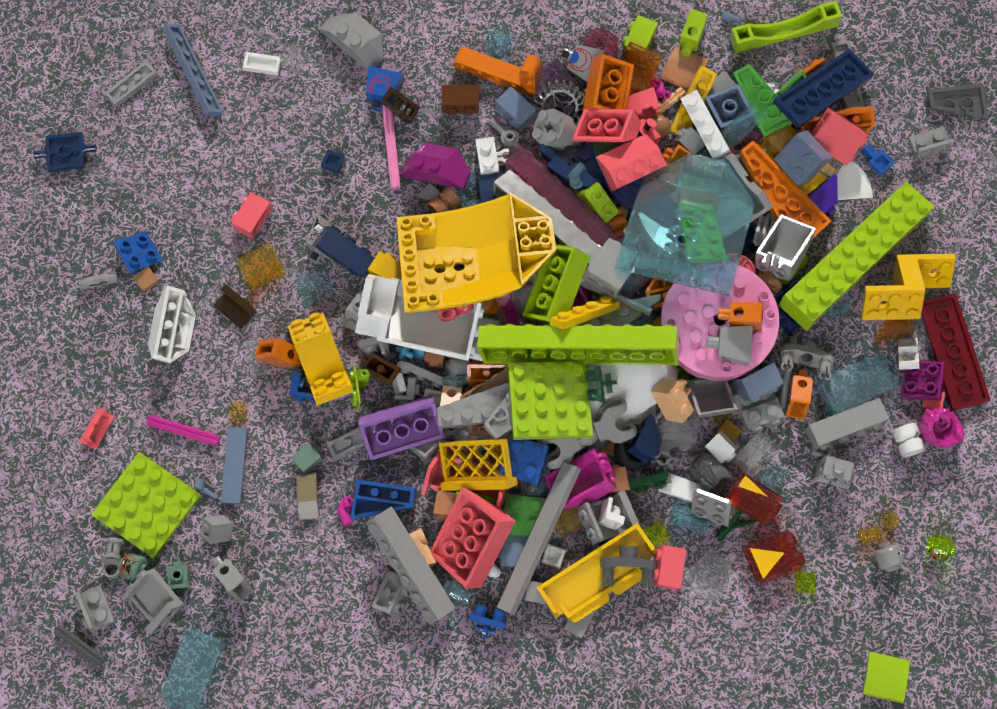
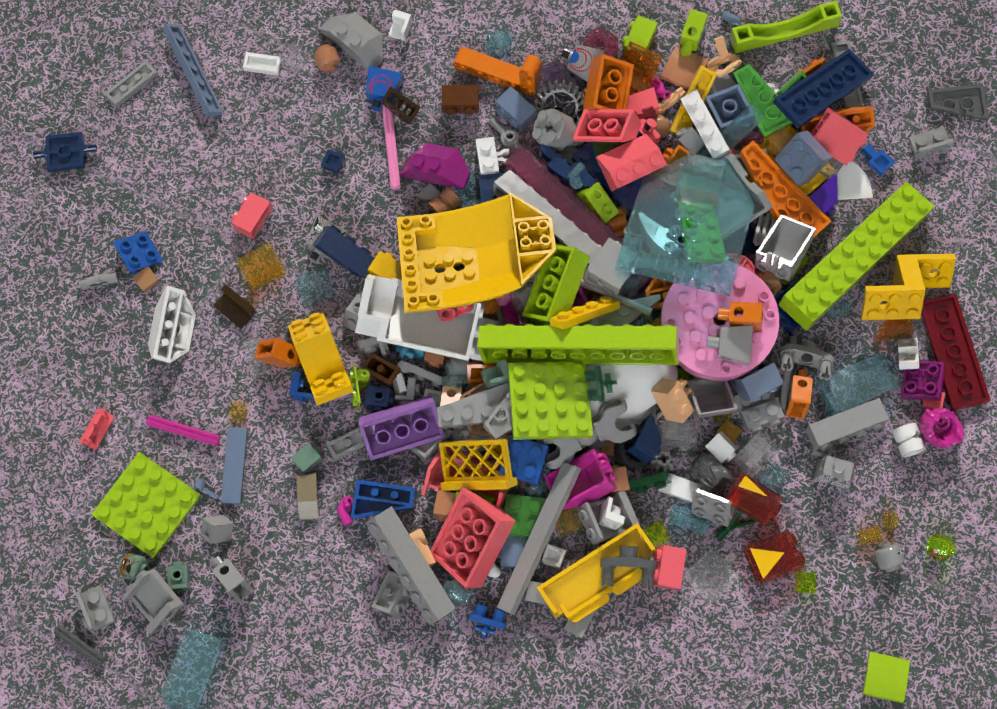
(112, 556): light grey connector -> none
(327, 58): none -> nougat head
(378, 398): none -> dark blue brick
(401, 25): none -> white panel
(496, 375): none -> sand green panel
(723, 57): none -> light nougat piece

